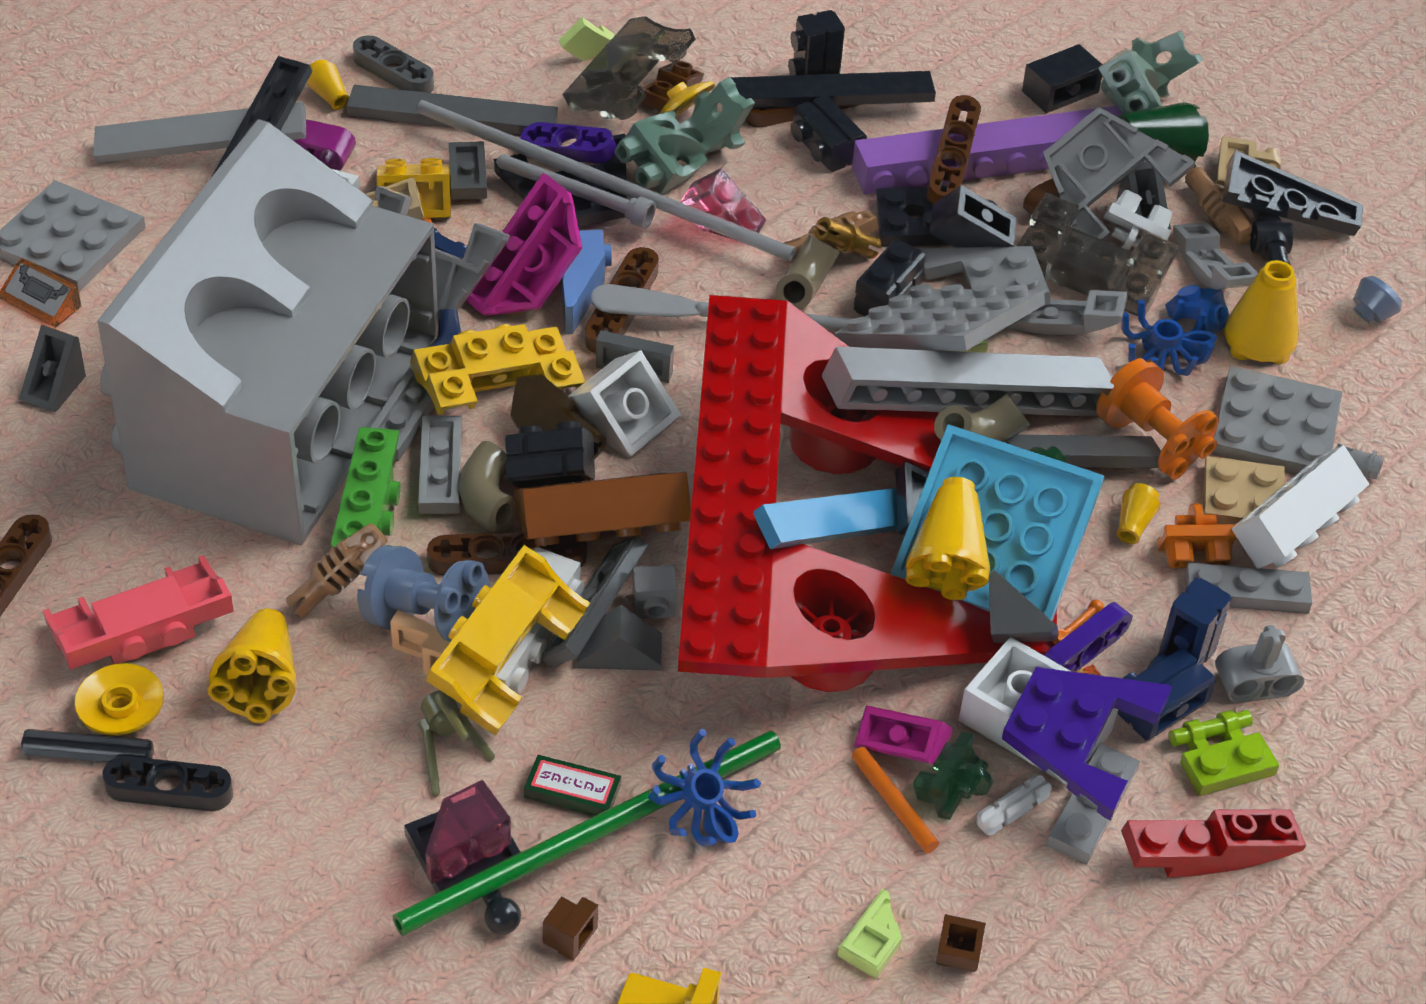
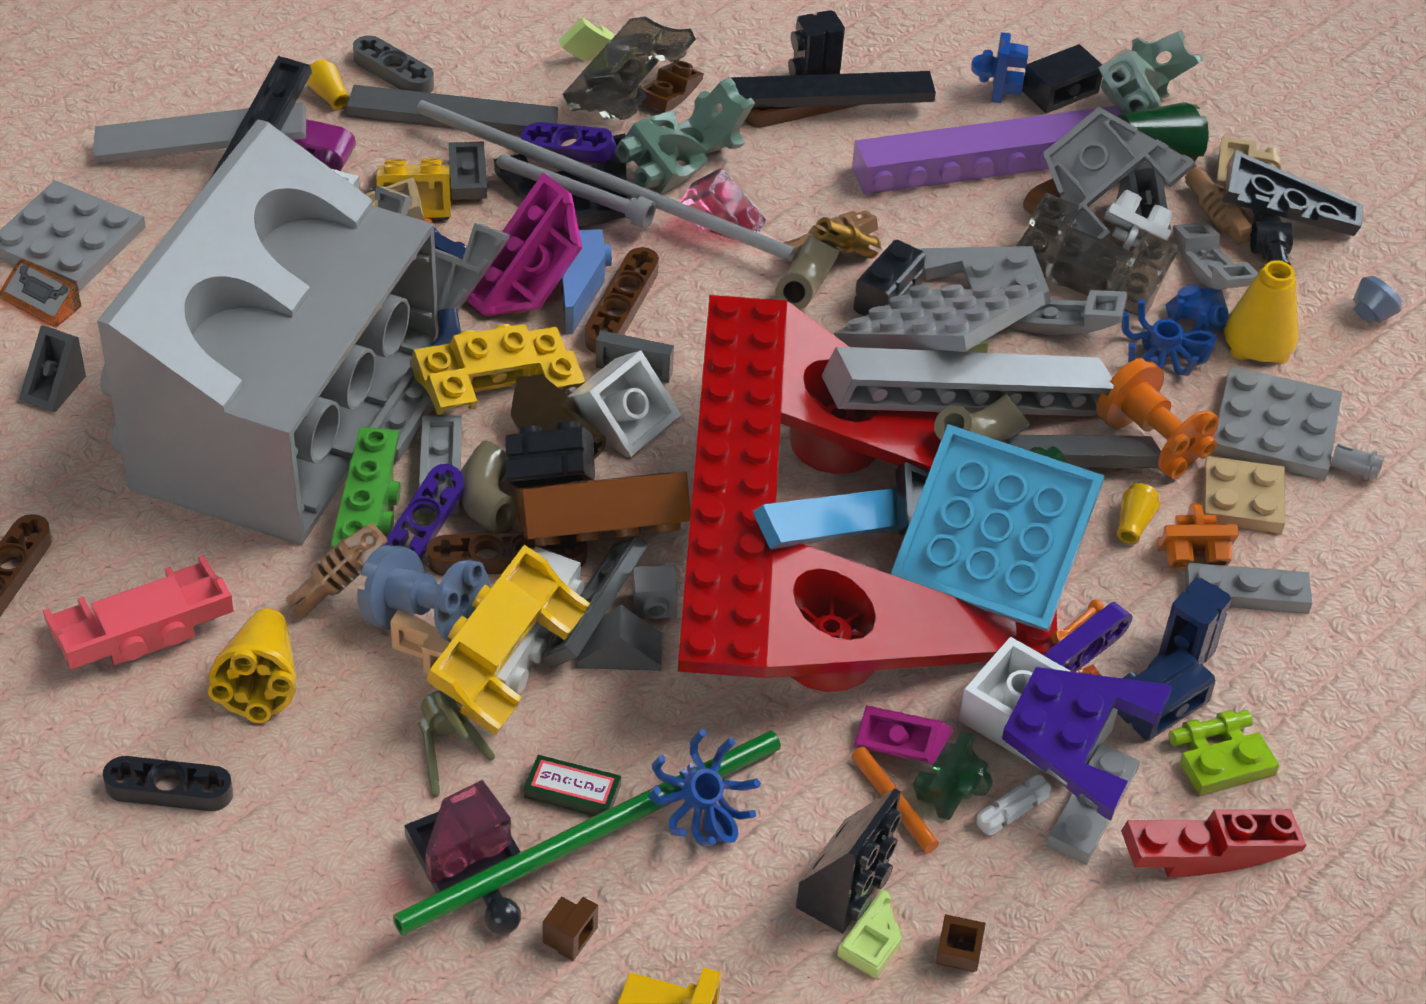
(83, 746): black axle -> none
(116, 686): yellow dish -> none
(429, 487): none -> dark purple beam
(646, 302): light grey piece -> none
(683, 97): yellow dish -> none
(826, 132): black brick -> none
(852, 865): none -> black slope
(893, 210): black plate -> none
(951, 543): yellow cone -> none
(954, 150): reddish brown beam -> none
(971, 221): black brick -> none
(1008, 55): none -> blue hips
(1015, 615): dark grey slope -> none
(1260, 669): light grey beam -> none
(1300, 508): white brick -> none

